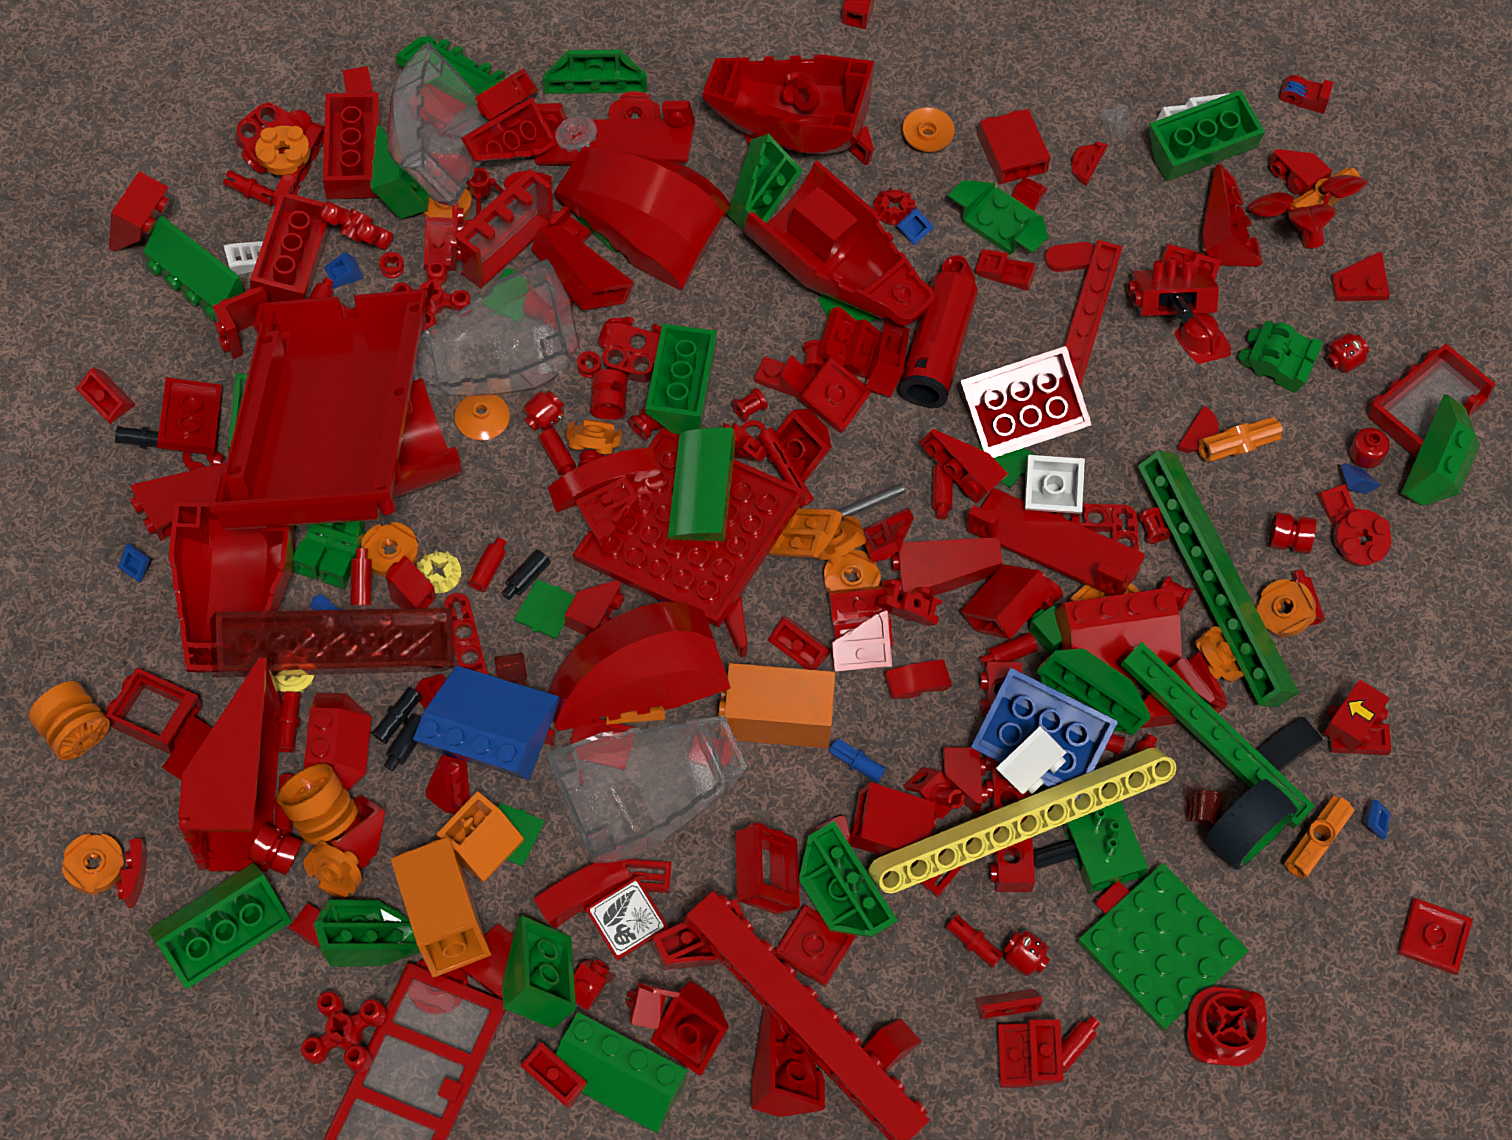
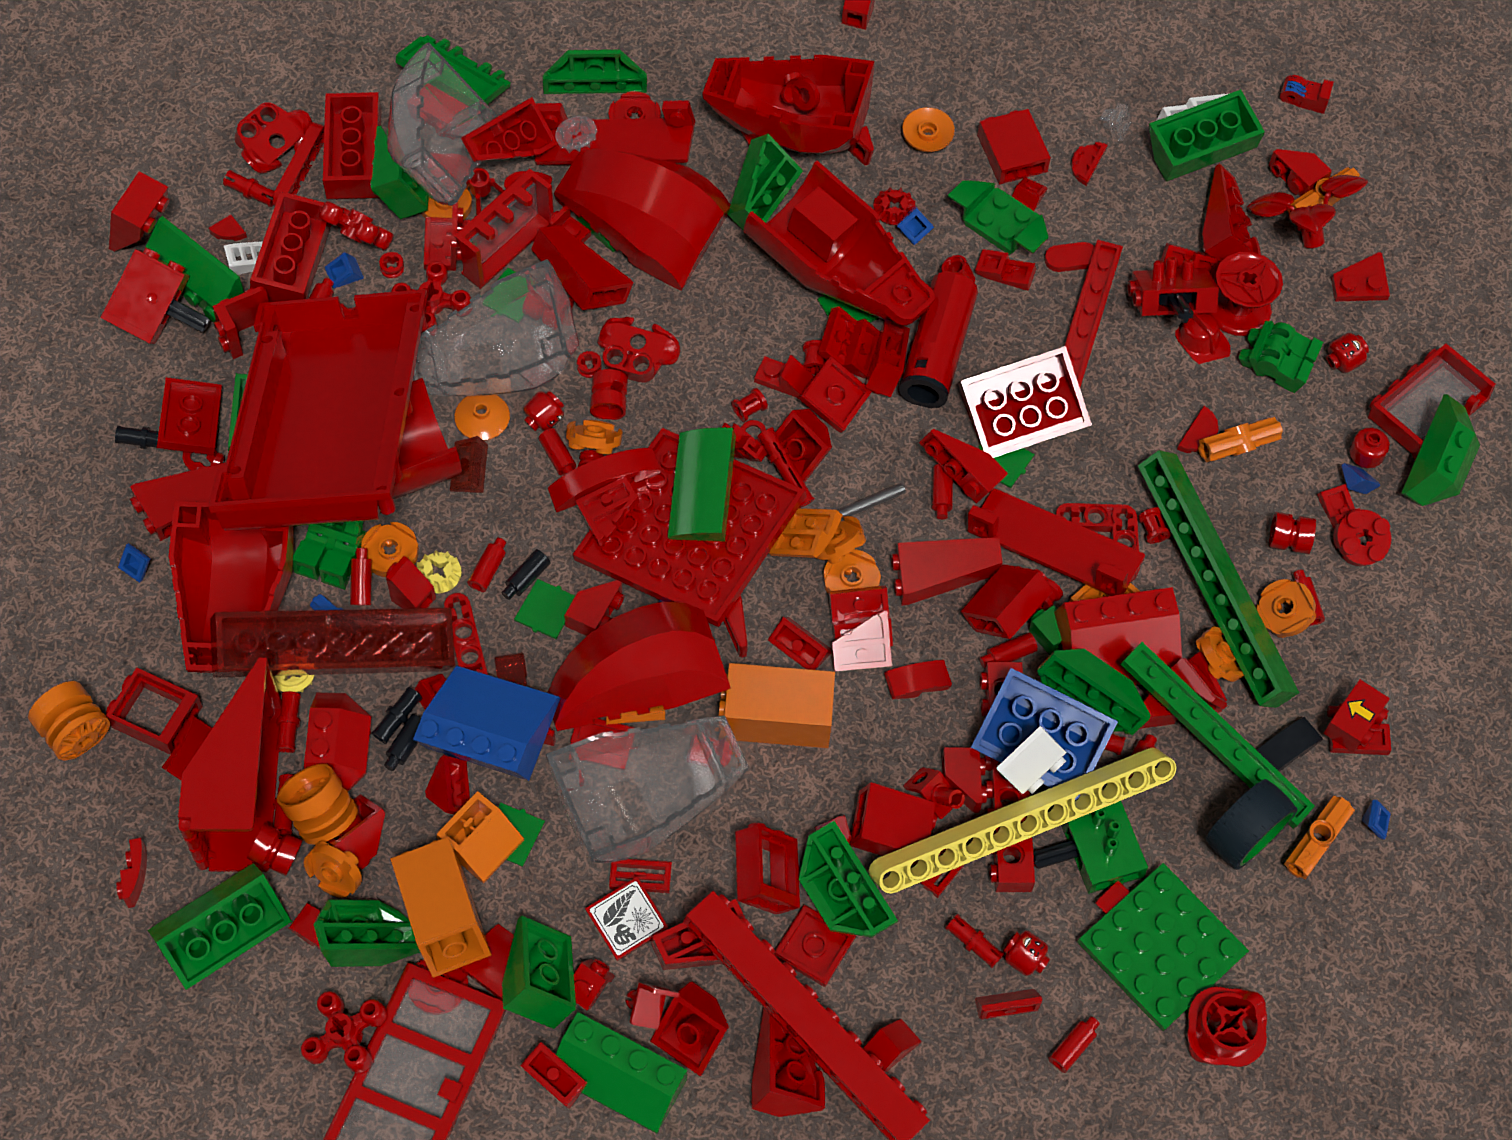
(93, 846): orange plate -> none
(104, 395): red slope -> none
(149, 296): none -> red piece
(227, 229): none -> red tile
(279, 137): orange plate -> none
(357, 80): red brick -> none
(473, 459): none -> clear red slope
(505, 94): red slope -> none
(581, 890): red slope -> none
(643, 424): red wheel -> none
(681, 377): green slope -> none
(857, 760): blue axle -> none
(887, 535): red wing -> none
(922, 613): red piece -> none
(1030, 1053): red slope -> none
(1054, 484): white slope -> none
(1181, 594): red bush -> none
(1205, 806): clear red piece -> none
(1246, 291): none -> red piece
(1435, 936): red tile -> none

